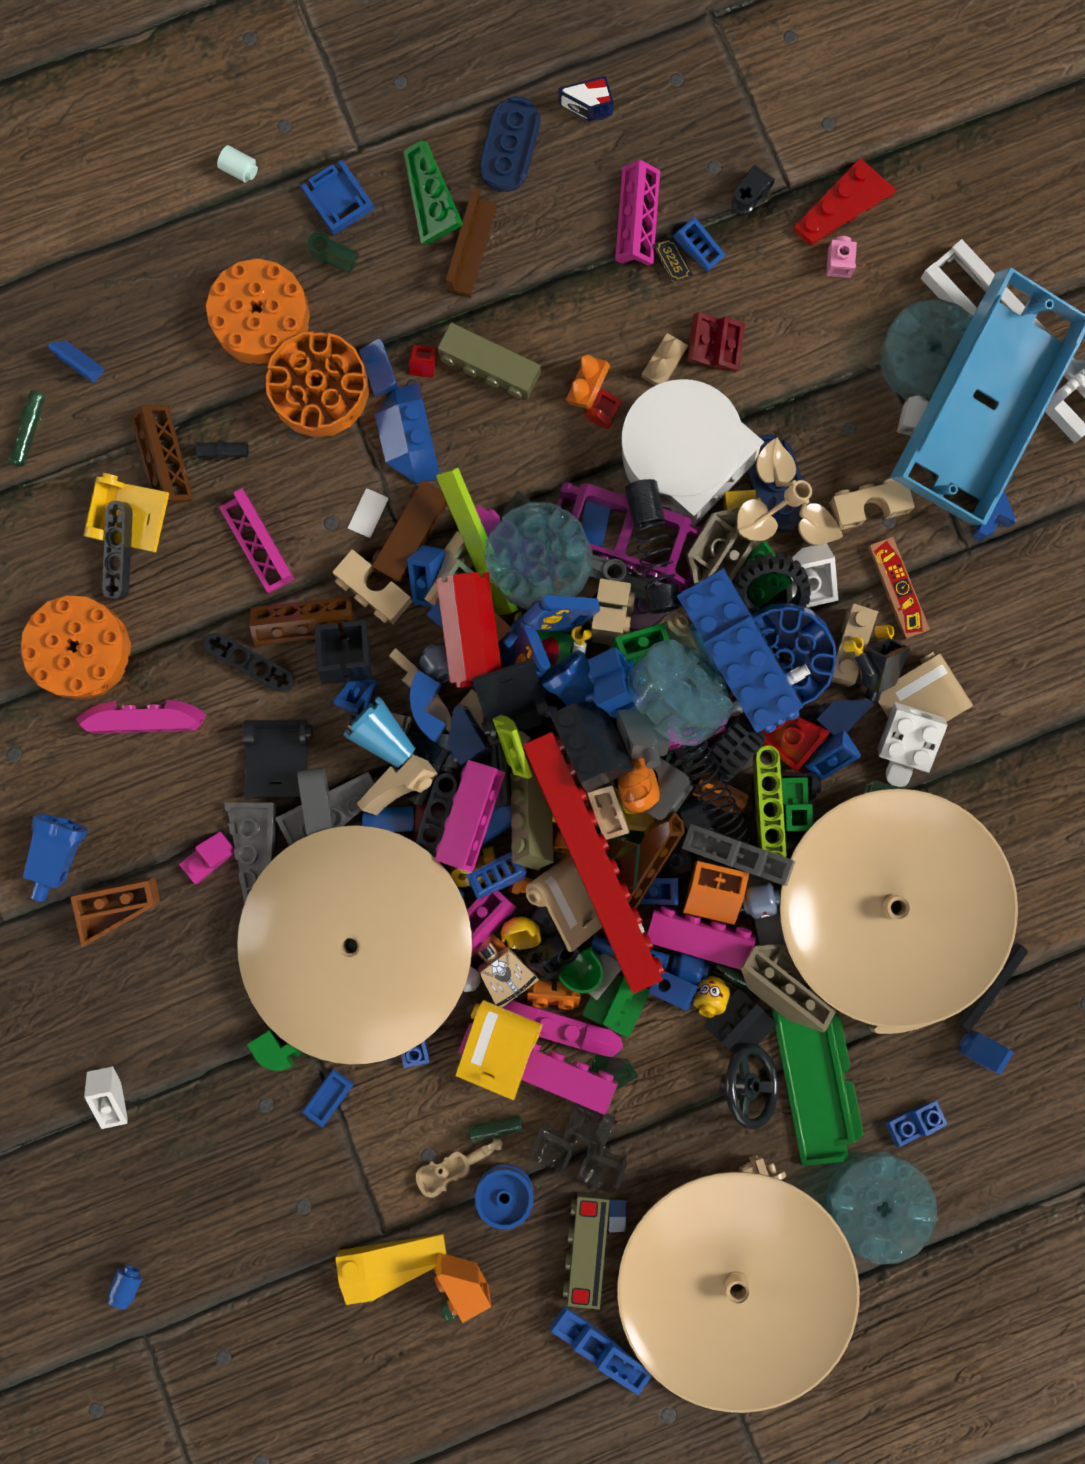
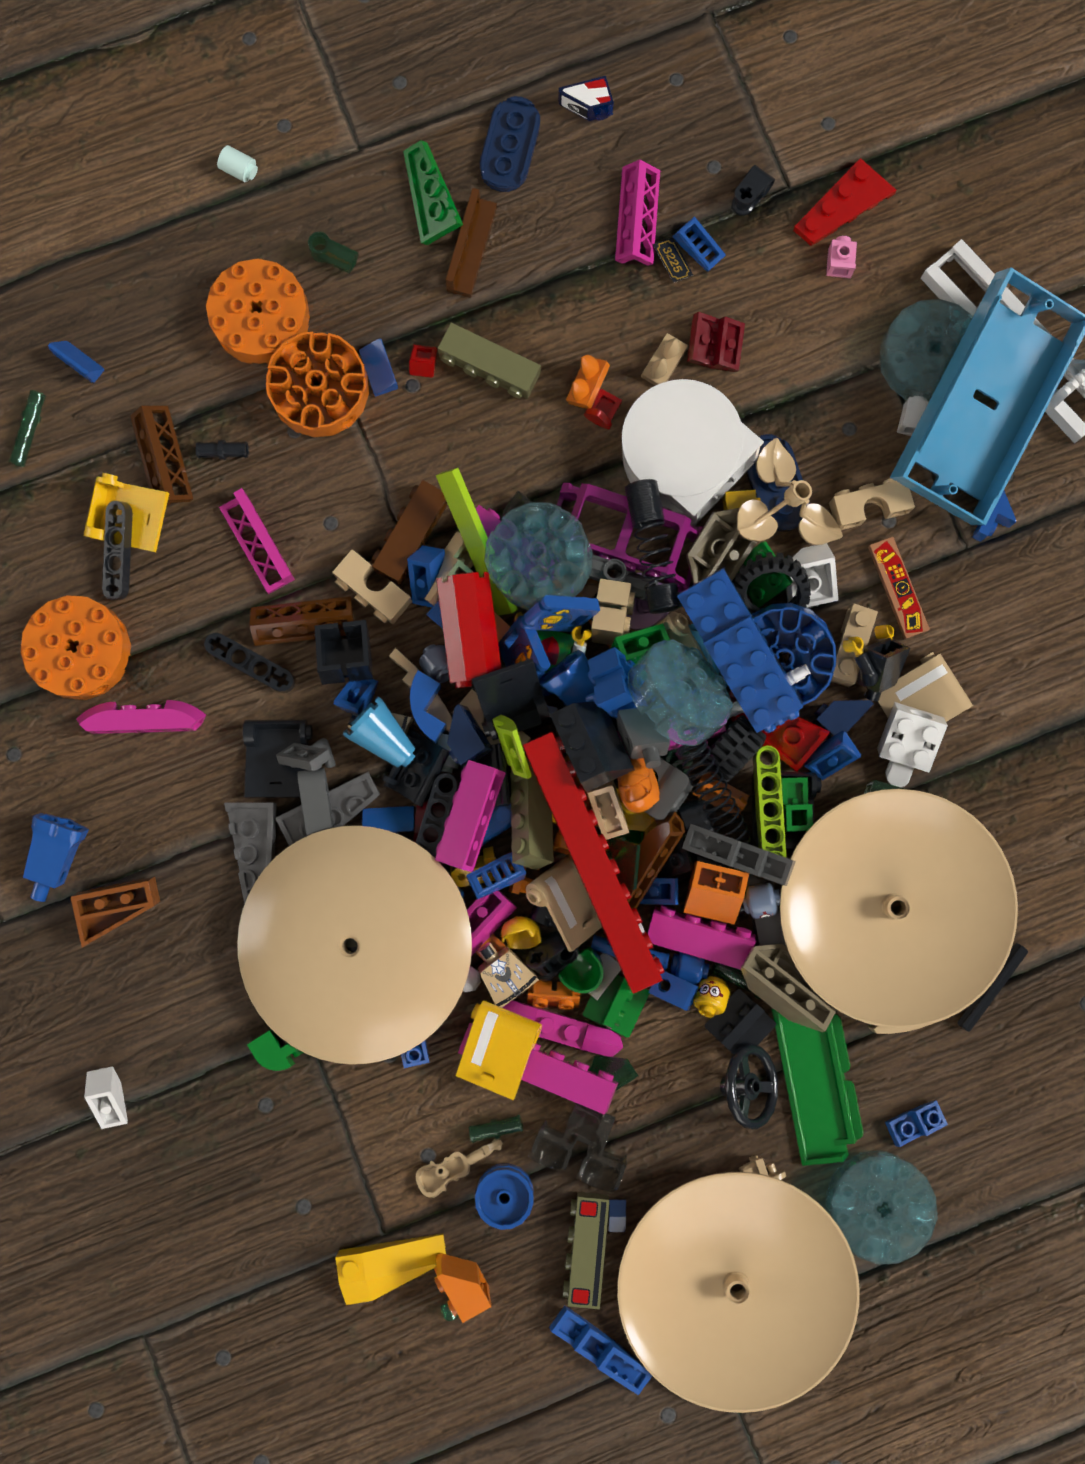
(124, 1287): blue brick -> none
(207, 857): dark pink slope -> none
(307, 756): none -> dark grey plate
(328, 1098): blue tile -> none
(335, 194): blue container -> none
(368, 513): white sticker -> none
(407, 435): blue wedge -> none
(413, 776): tan slope -> none
(595, 522): blue slope -> none
(985, 1051): blue slope -> none

